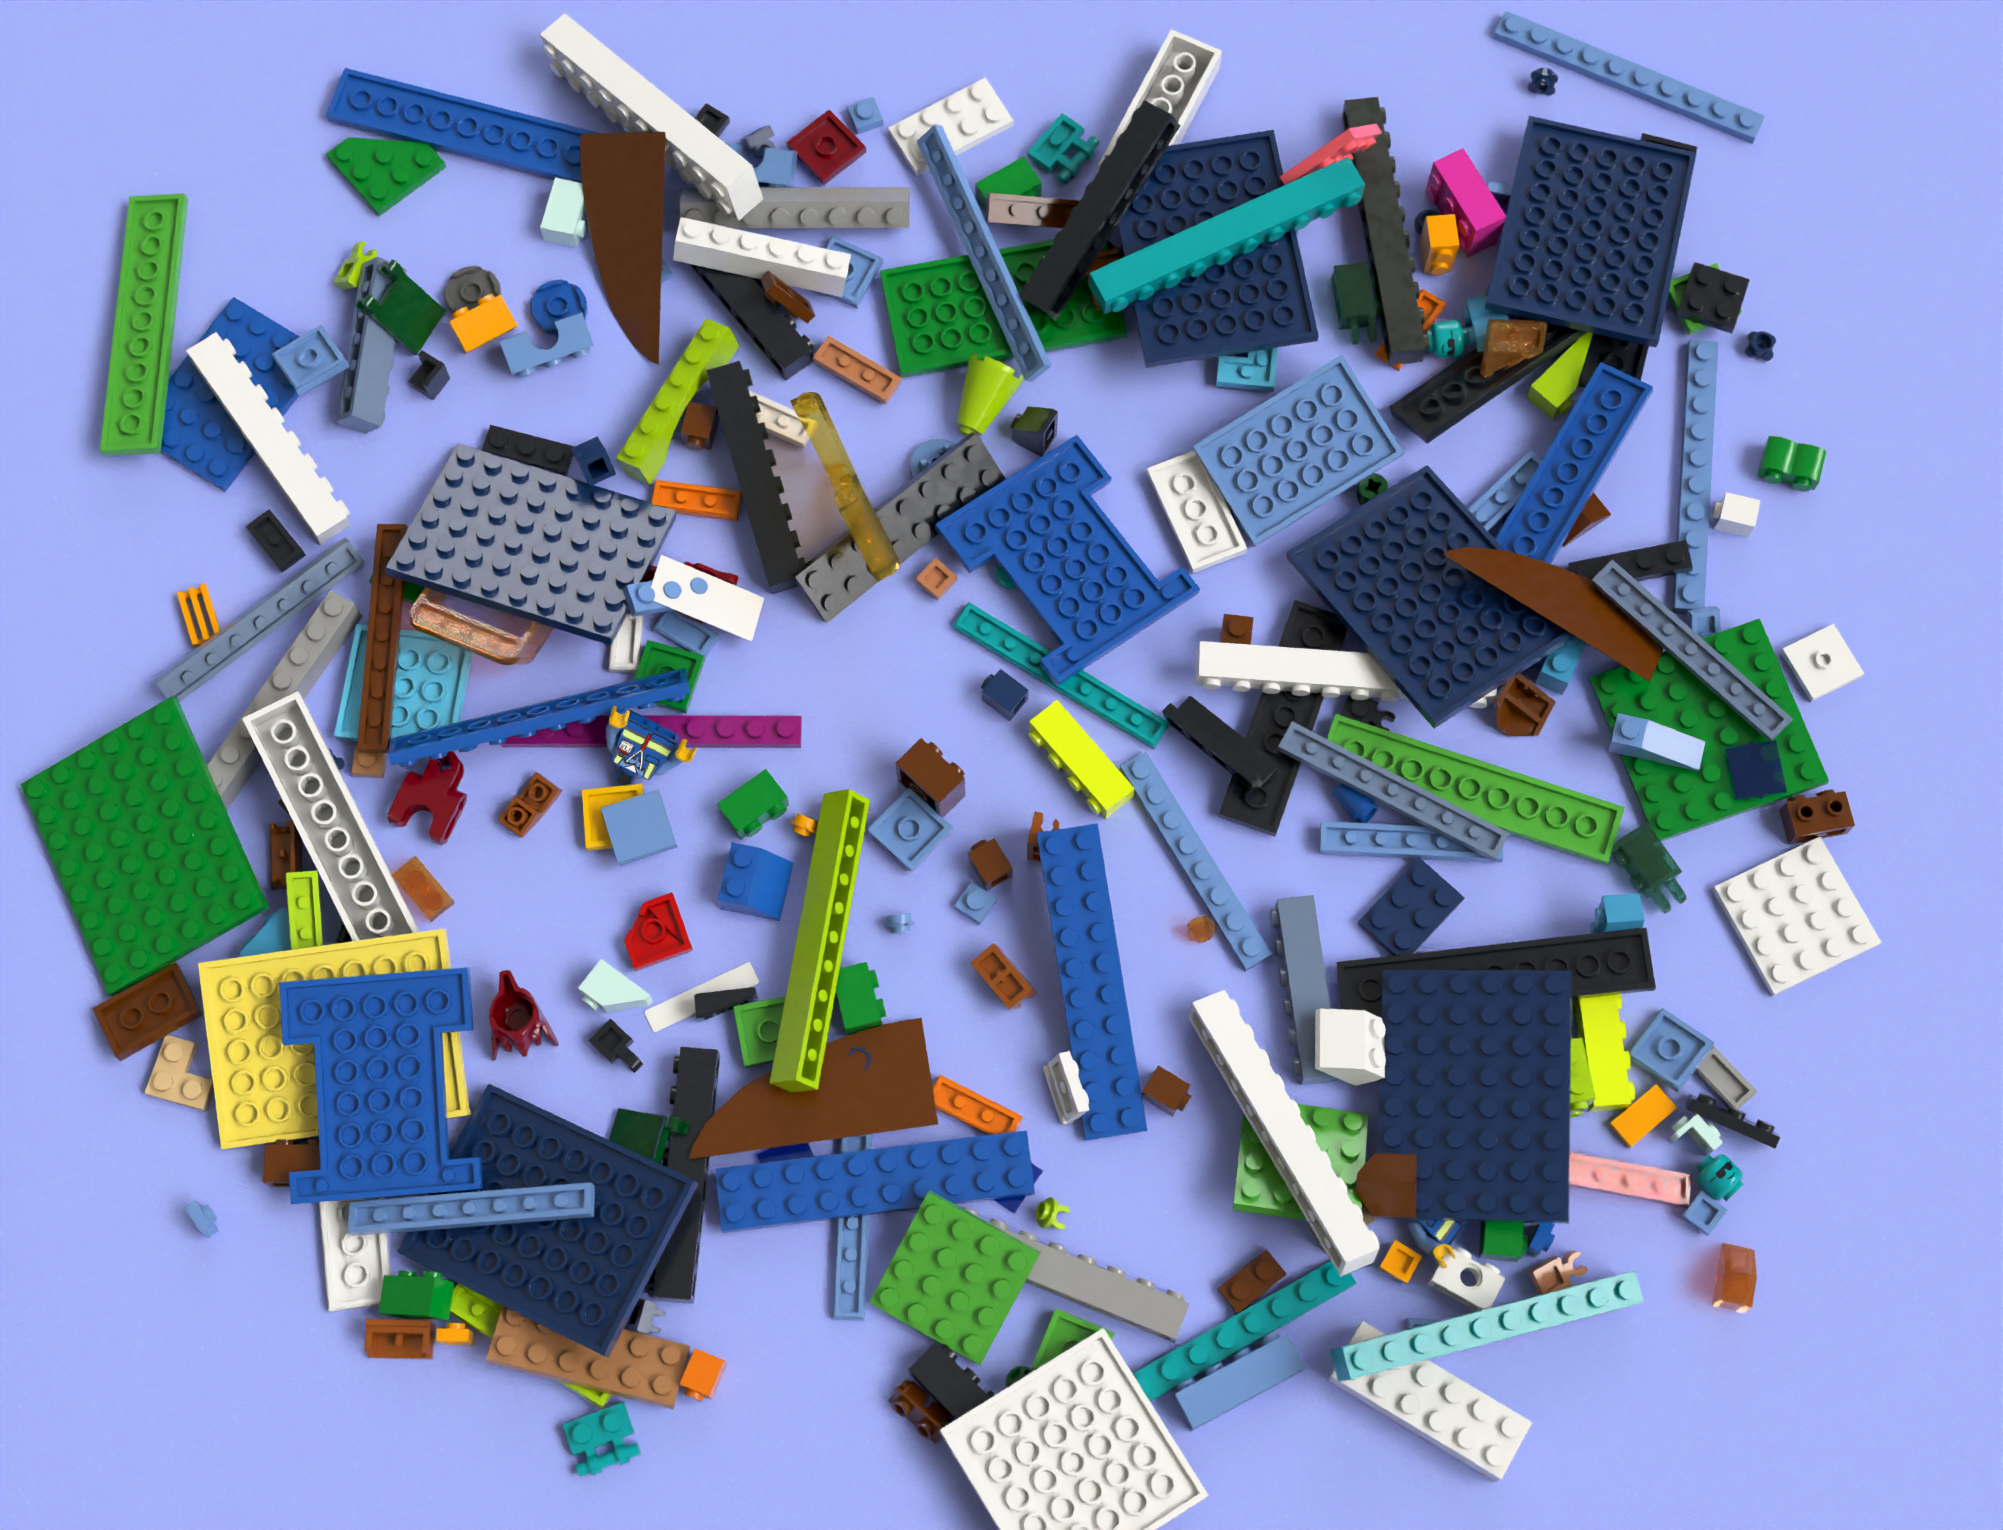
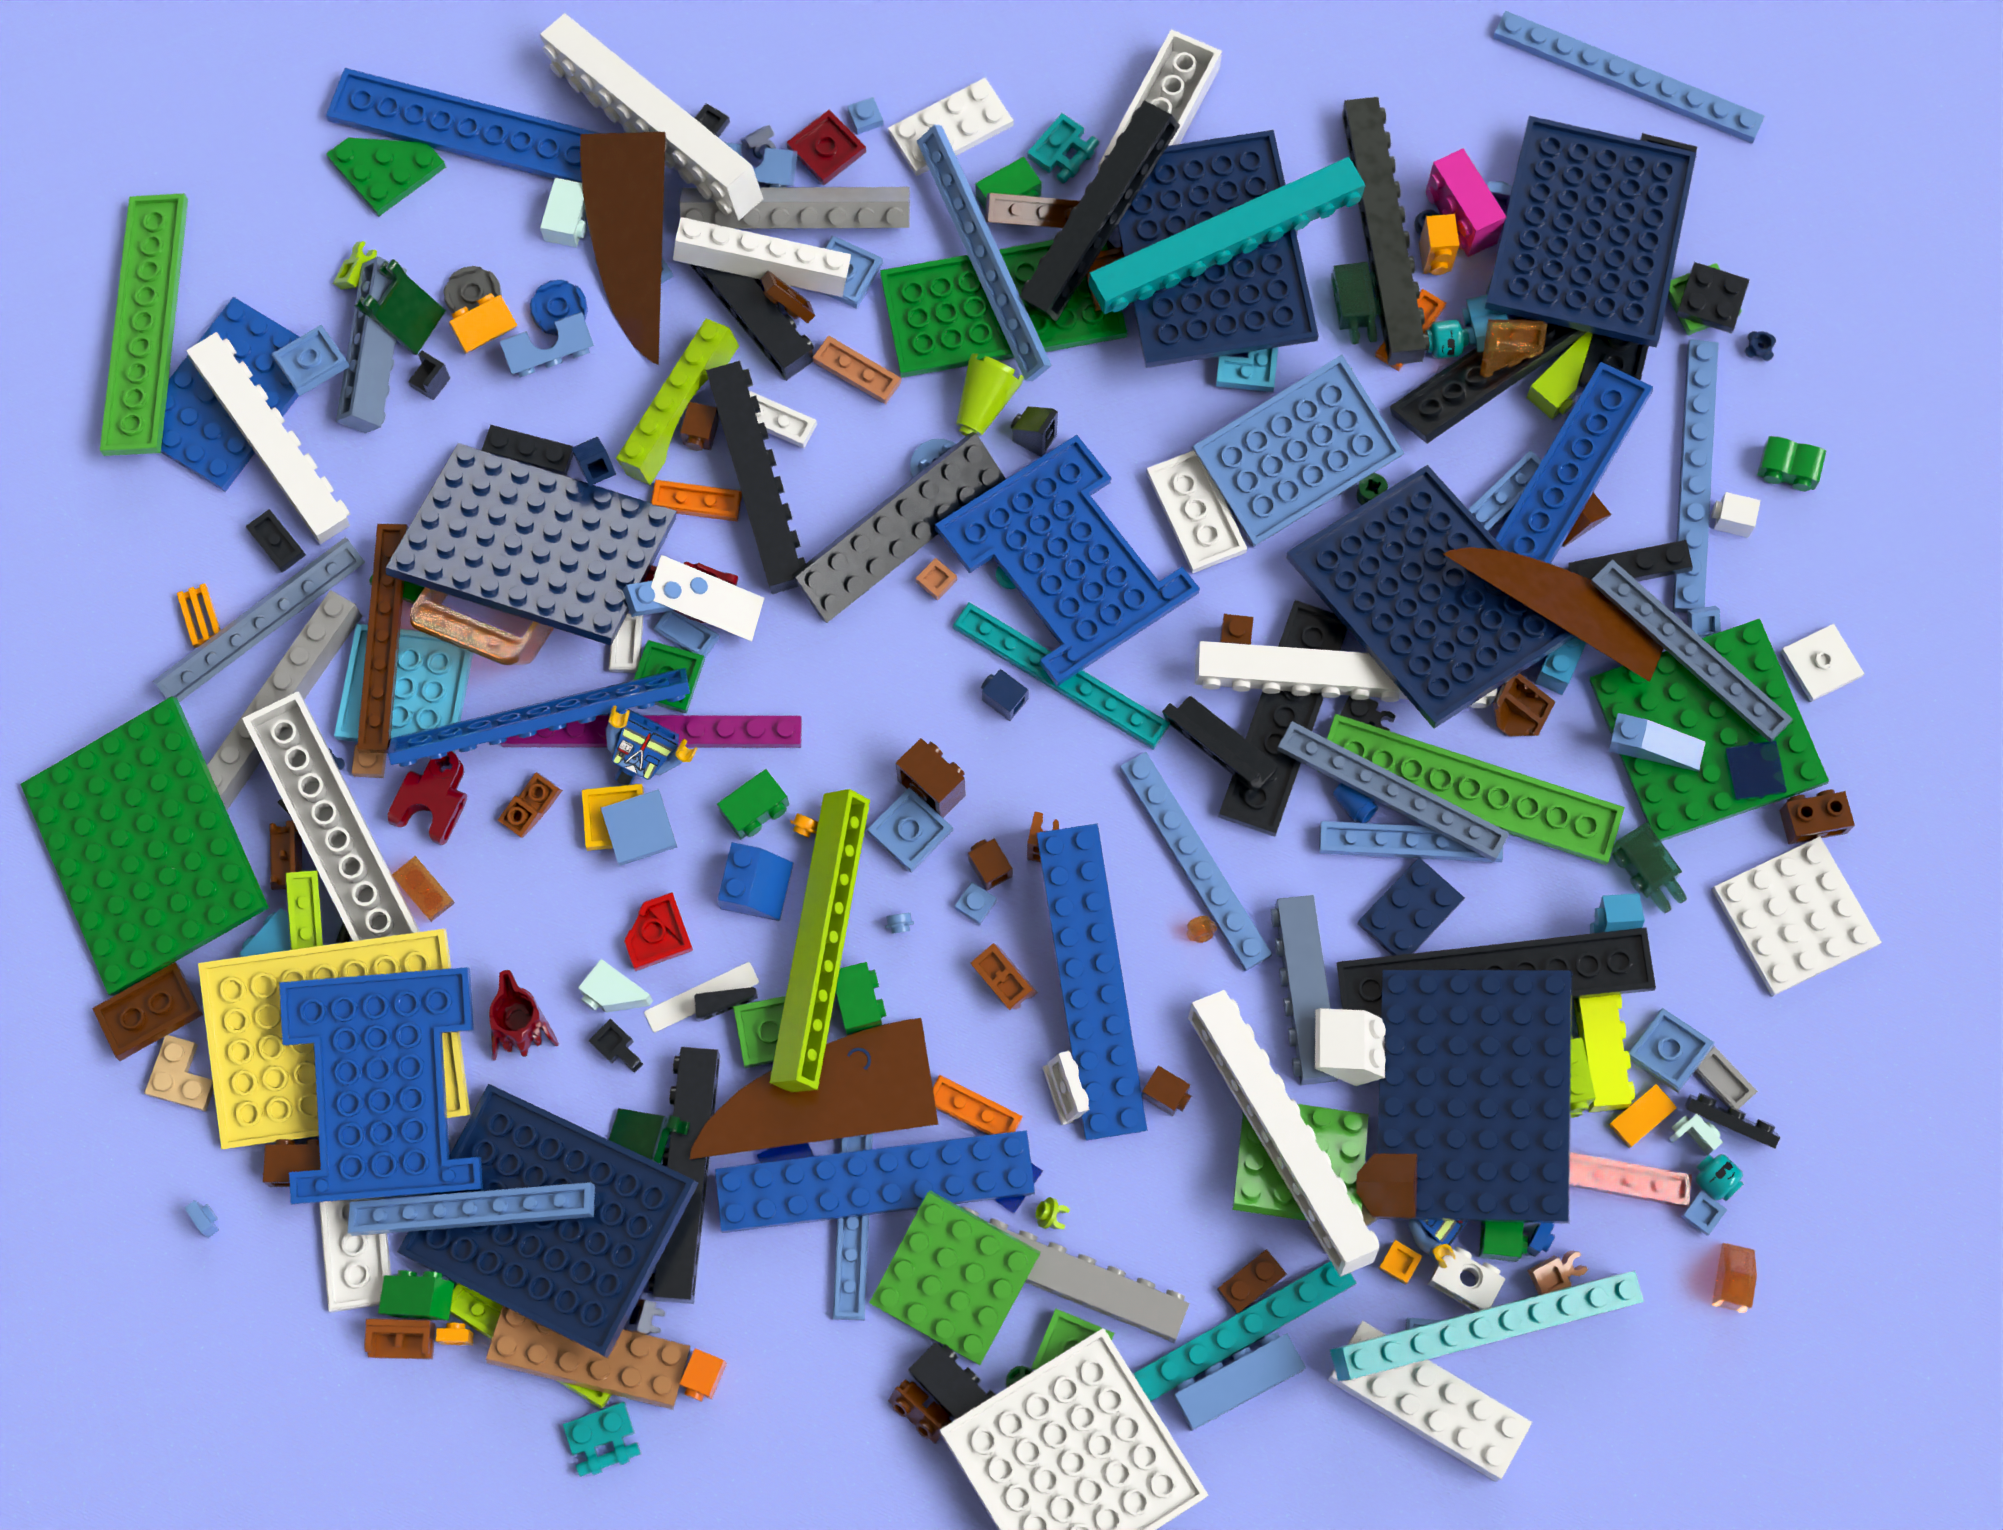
(851, 493): clear yellow windscreen -> none
(1080, 759): neon yellow brick -> none
(1339, 148): coral plate -> none
(1543, 81): dark blue plate -> none

